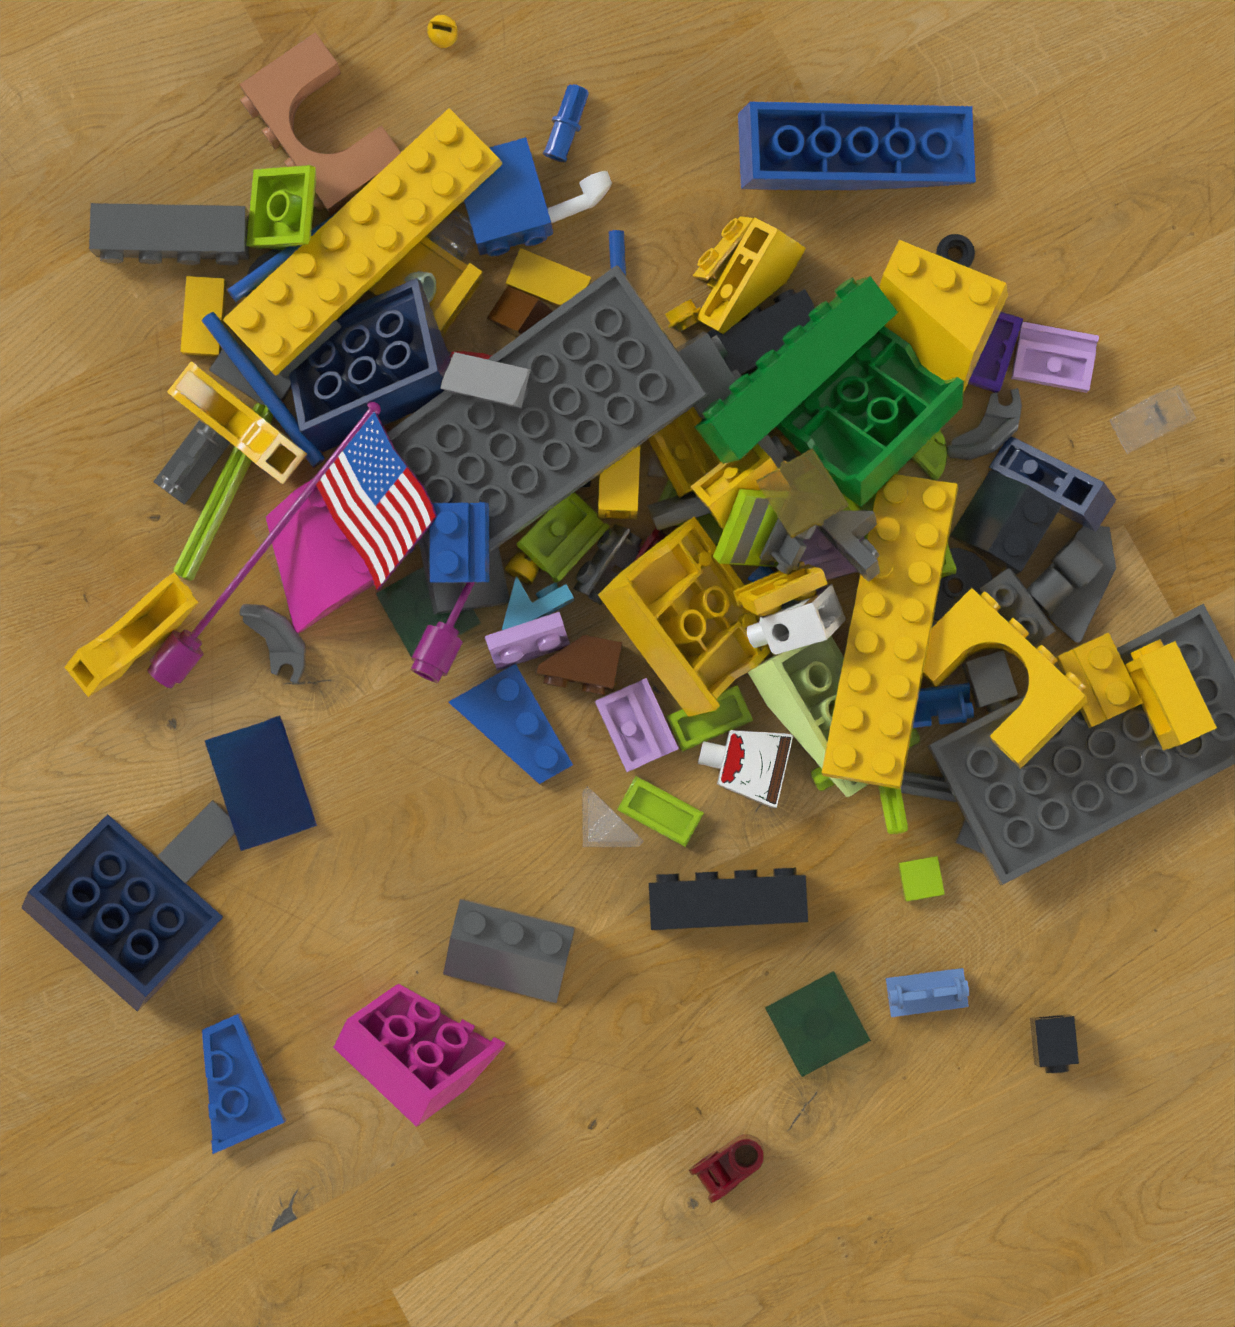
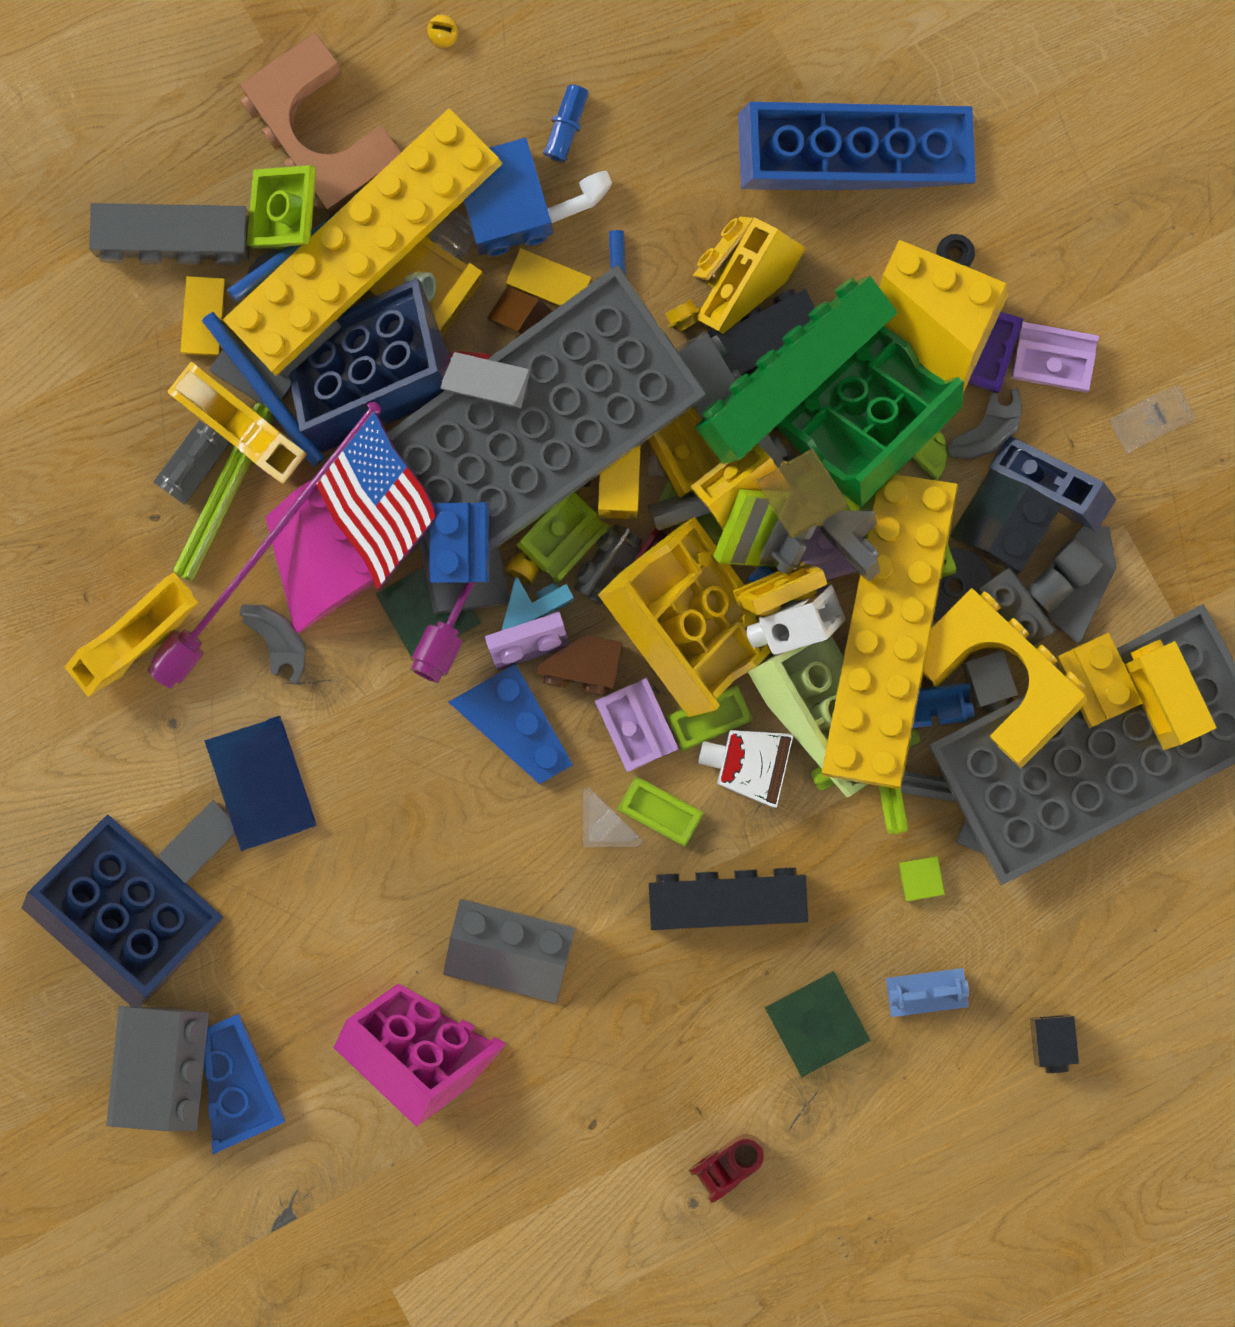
(157, 1068): none -> dark grey slope

